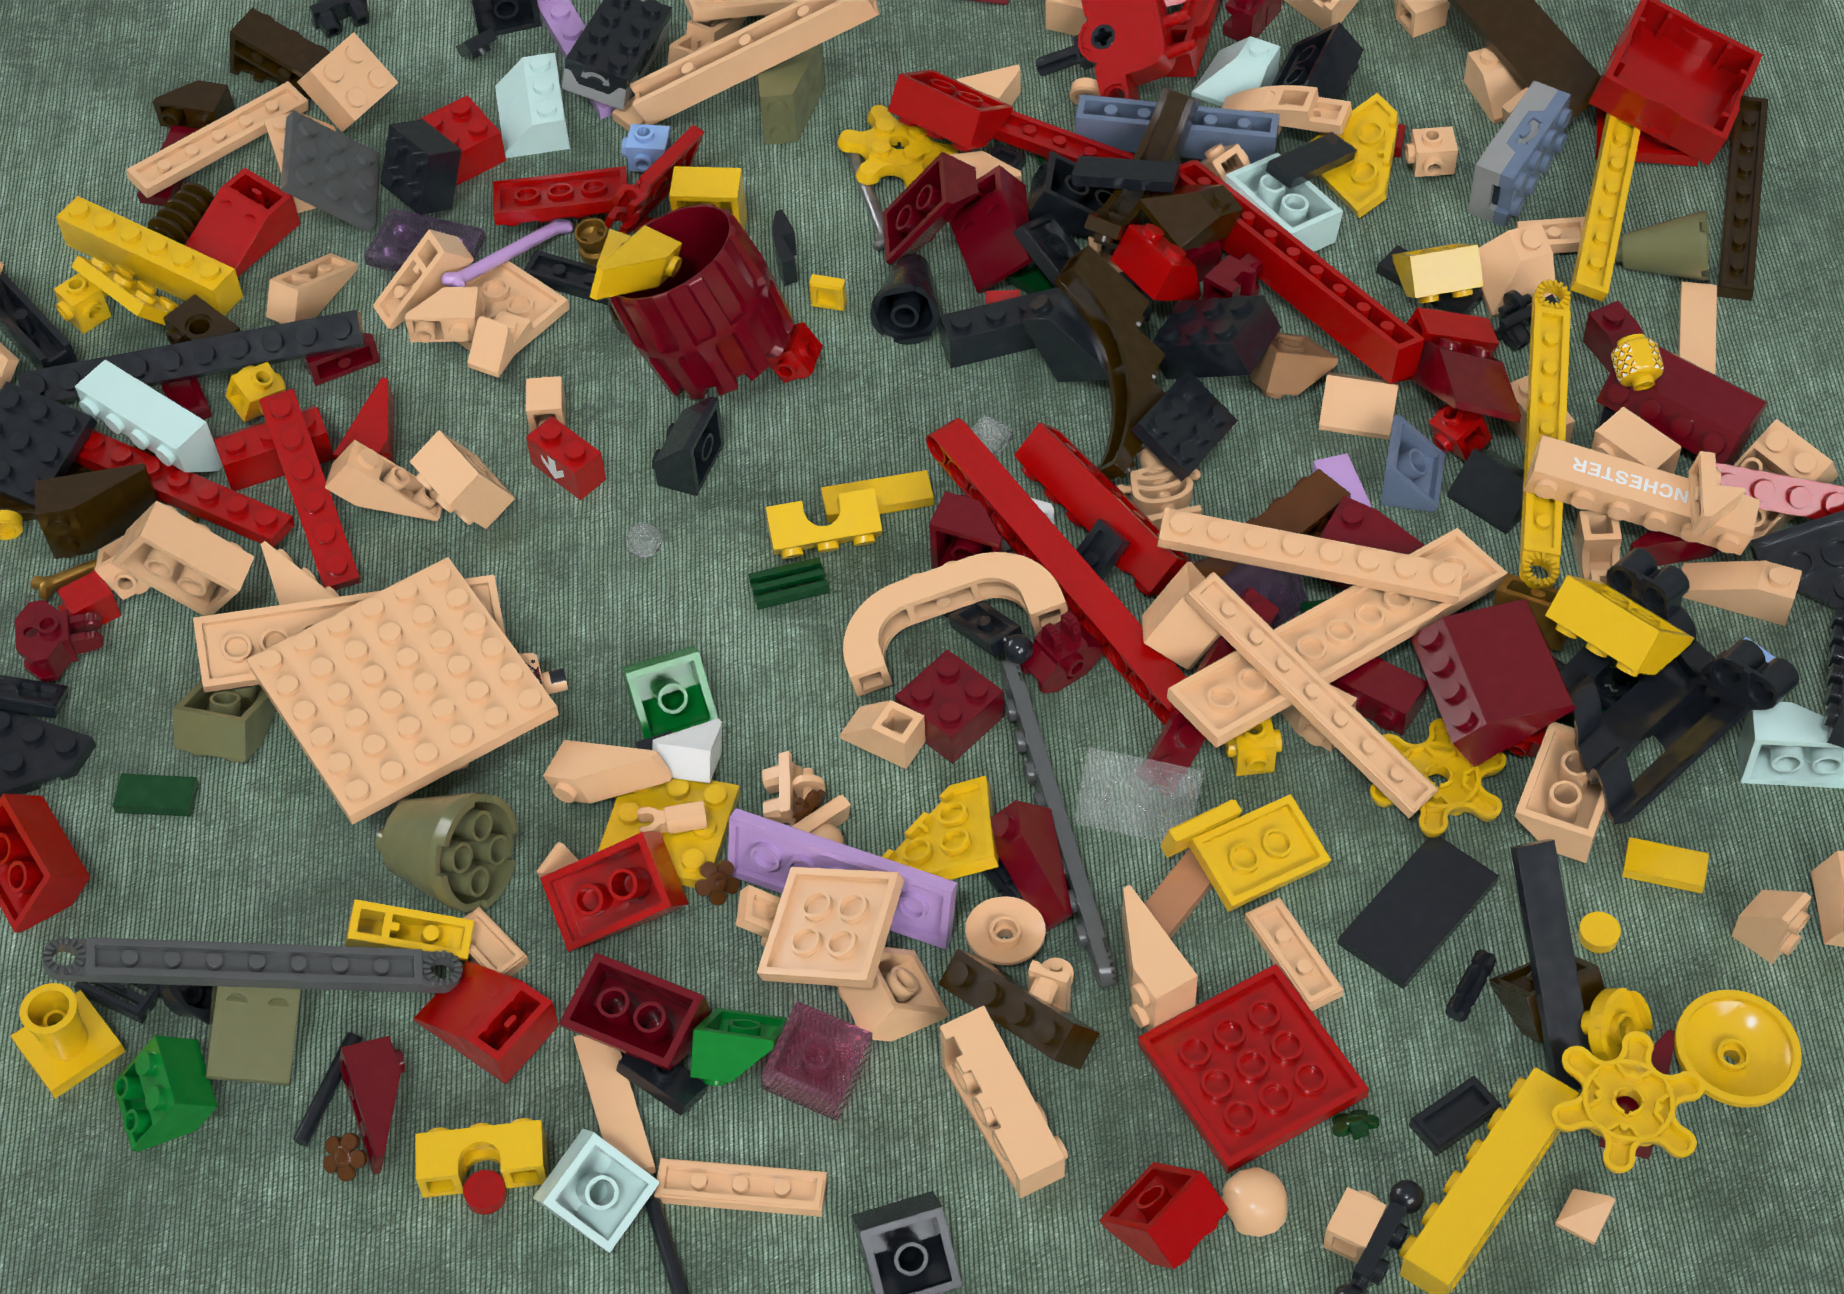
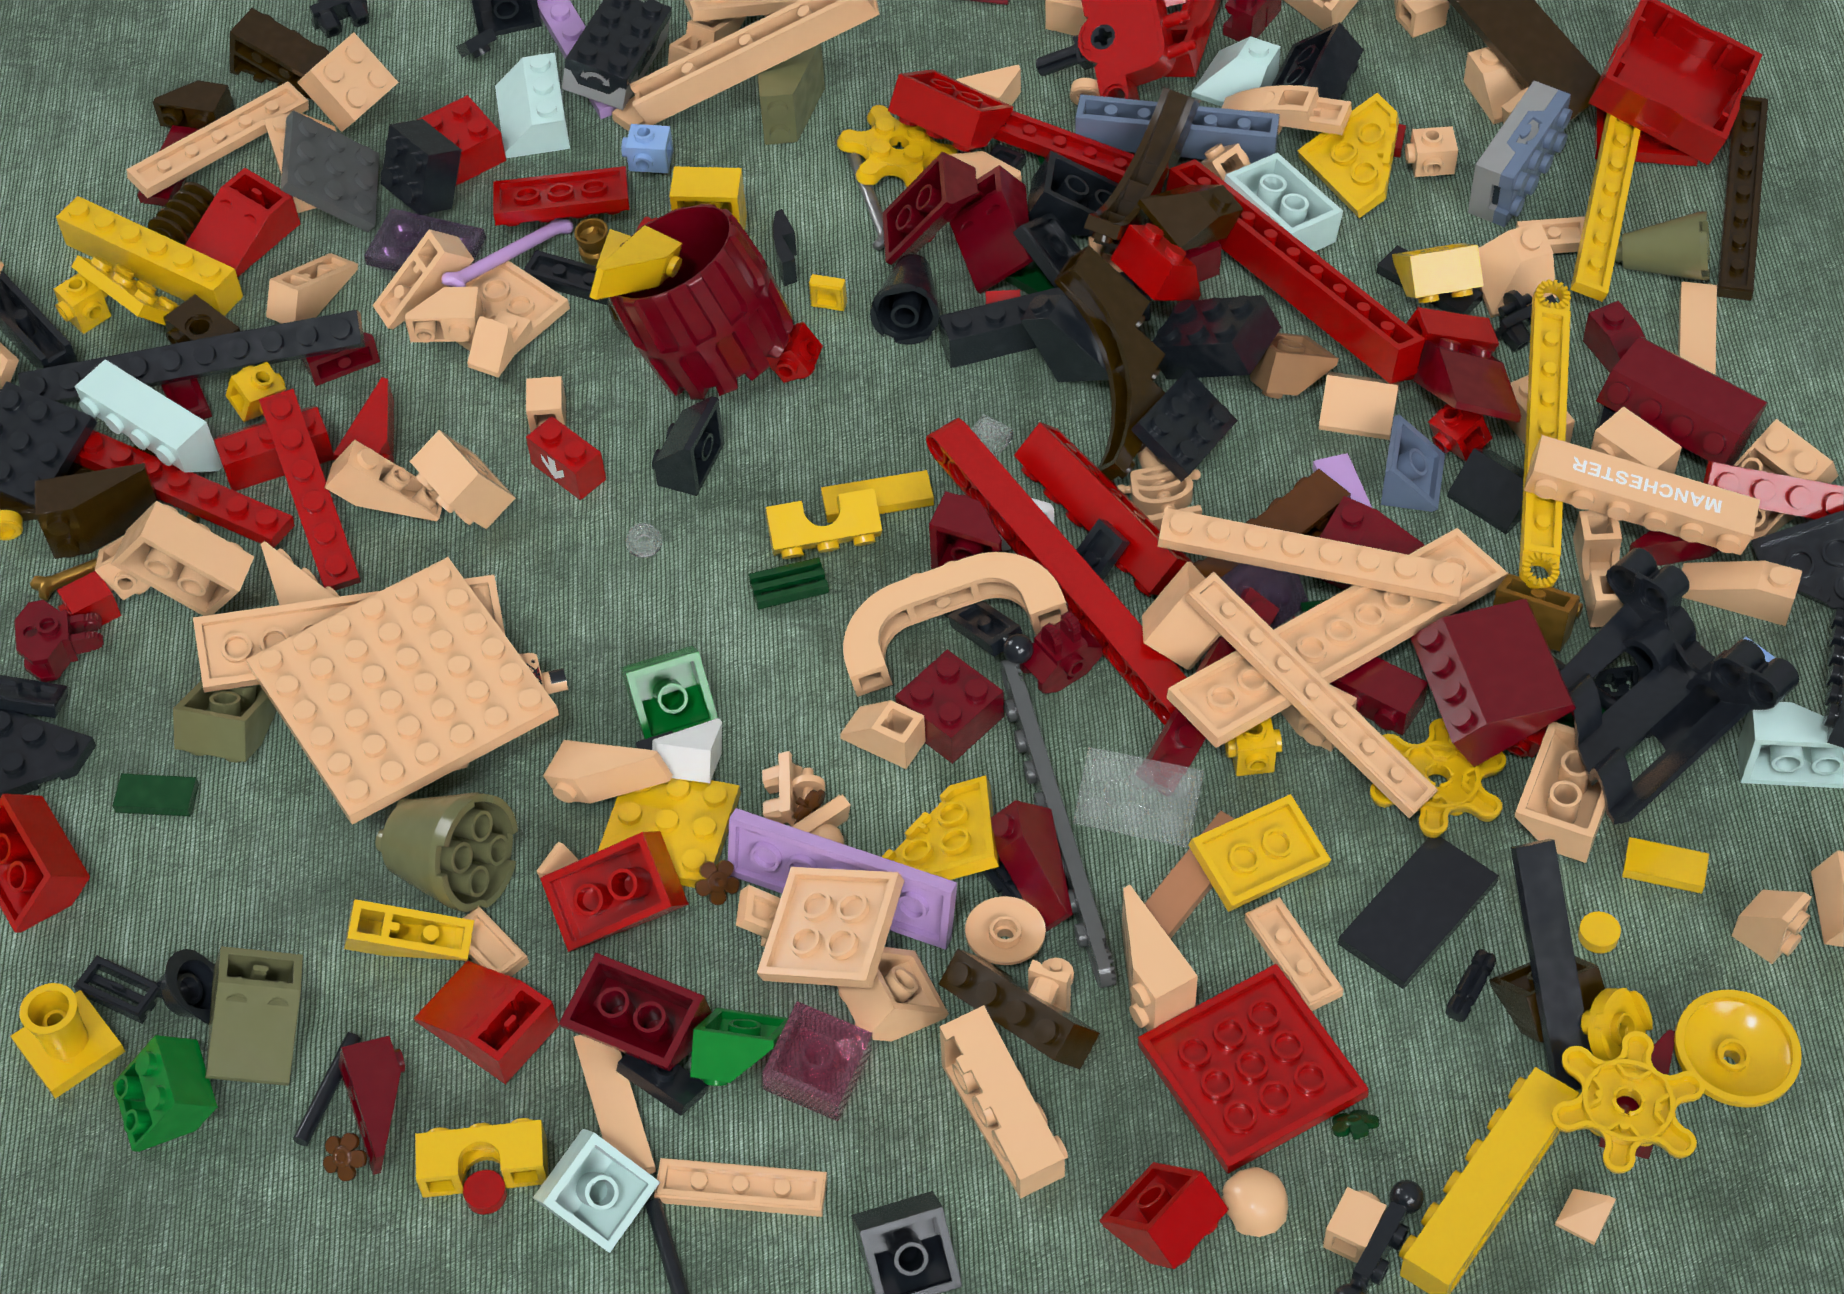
(251, 965): dark grey plate -> none
(654, 183): red tile -> none
(674, 818): light nougat bar -> none
(1126, 174): black tile -> none
(1181, 835): yellow tile -> none
(1233, 278): dark red hips -> none
(1311, 160): black tile -> none
(1454, 1115): black tile -> none
(1616, 626): yellow slope -> none
(1637, 362): yellow head -> none
(1707, 497): light nougat slope -> none

